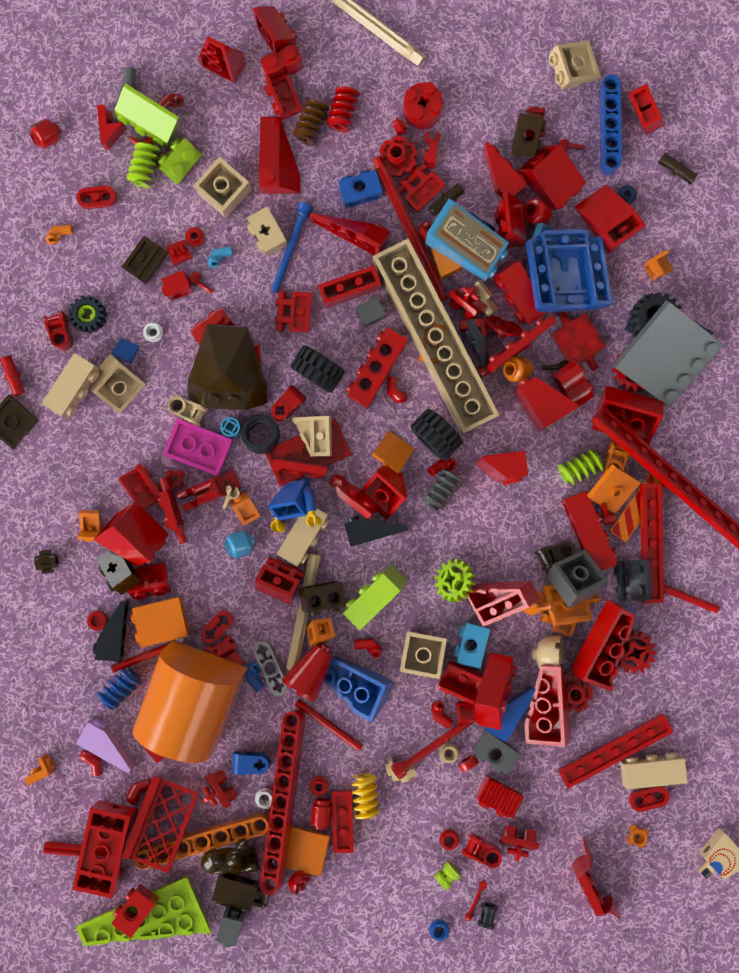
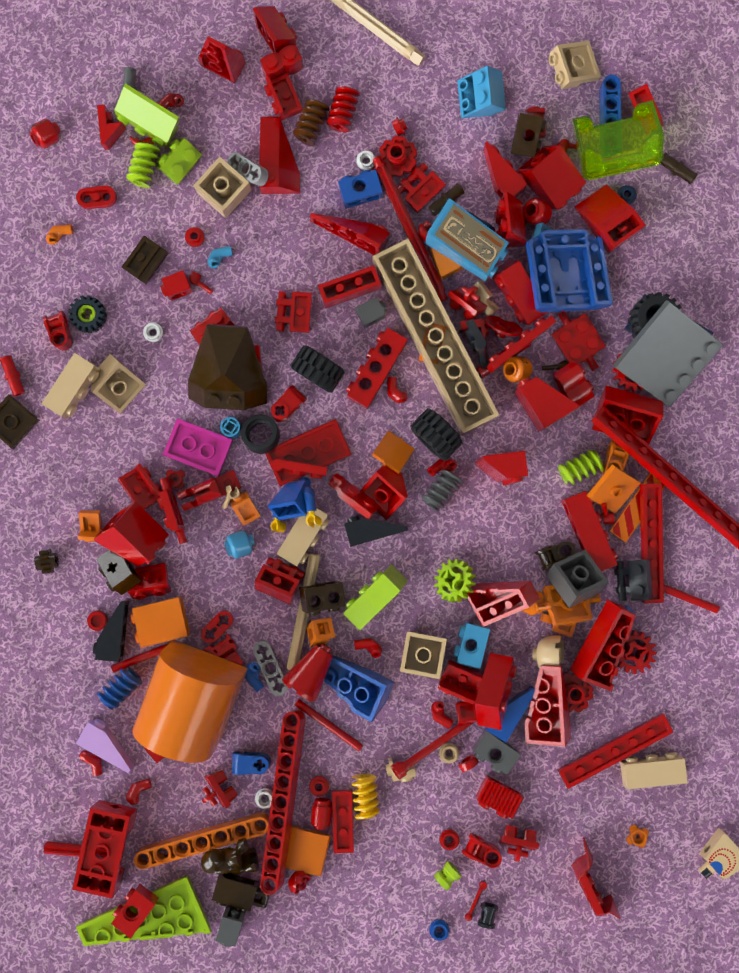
(42, 771): orange bracket -> none
(125, 350): blue slope -> none
(144, 818): red fence -> none
(179, 252): red tile -> none
(190, 411): tan piece -> none
(253, 169): none -> light grey beam
(264, 220): tan brick -> none
(304, 211): blue piece -> none
(316, 434): tan wing -> none
(365, 154): none -> white plate
(426, 95): red brick -> none
(430, 155): red plate -> none
(481, 93): none -> dark azure slope
(619, 144): none -> clear neon green windscreen
(648, 798): red plate -> none
(658, 266): orange panel -> none

